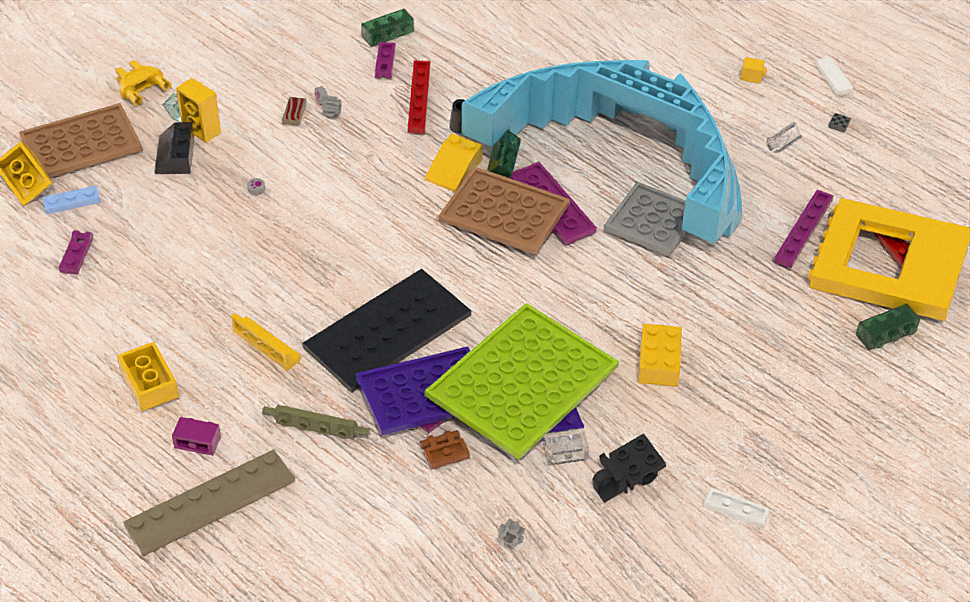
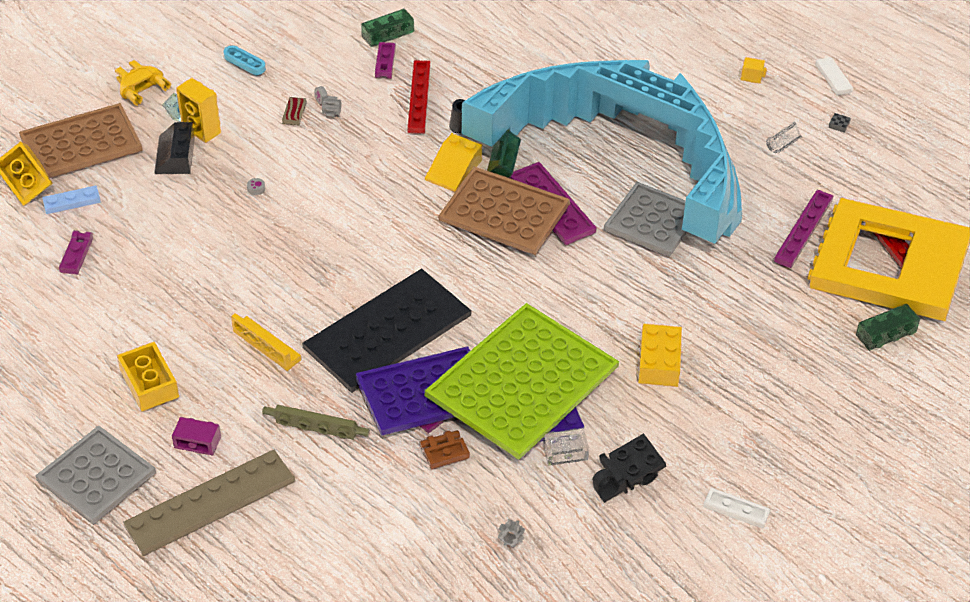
(95, 474): none -> light grey plate
(244, 60): none -> medium azure plate

